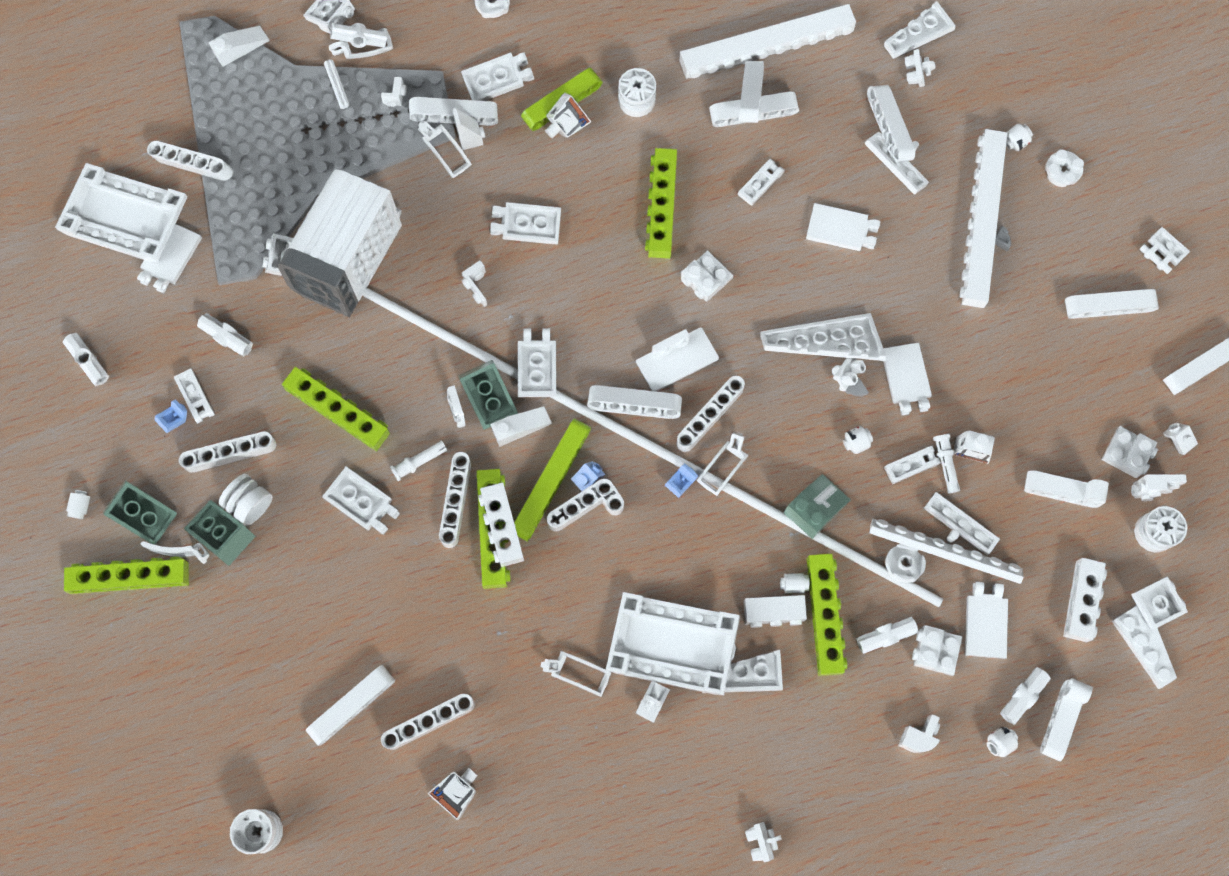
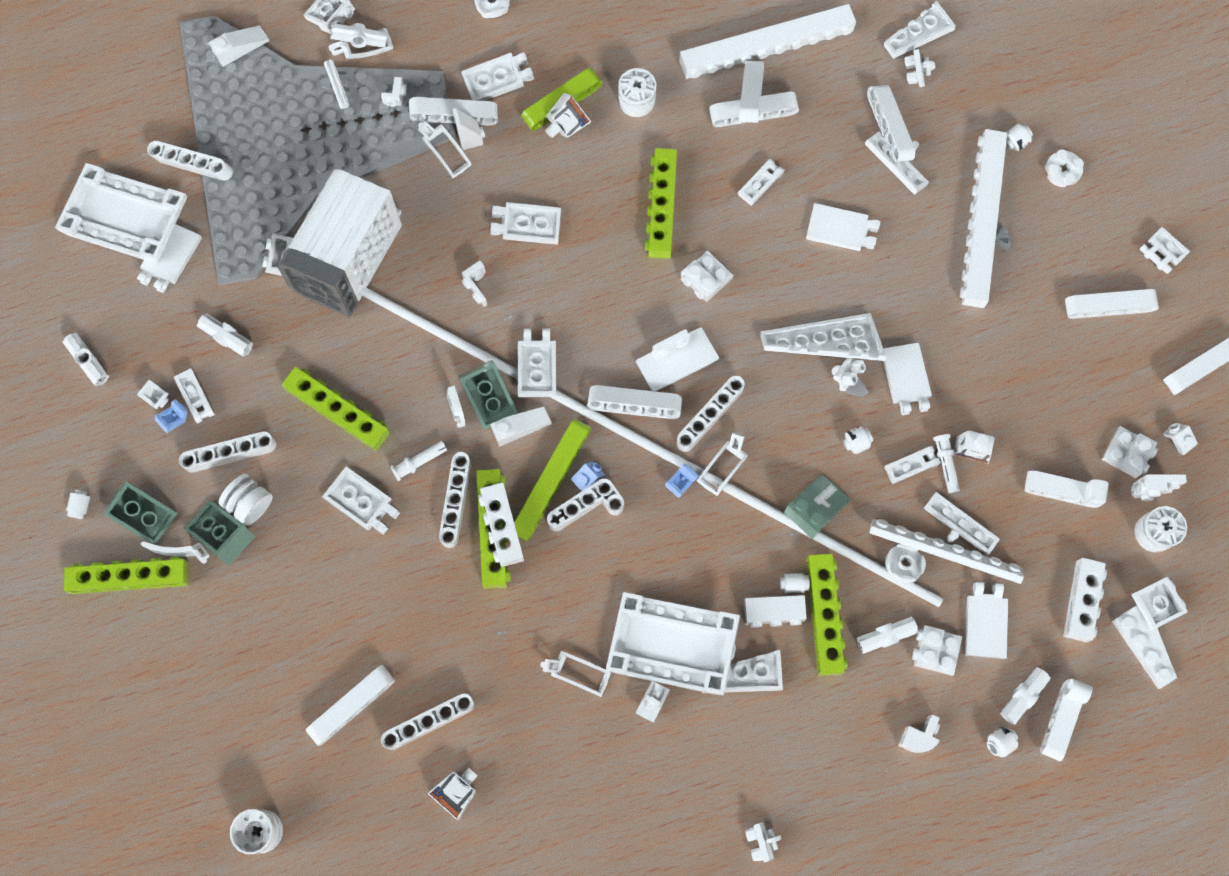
(153, 395): none -> white bracket

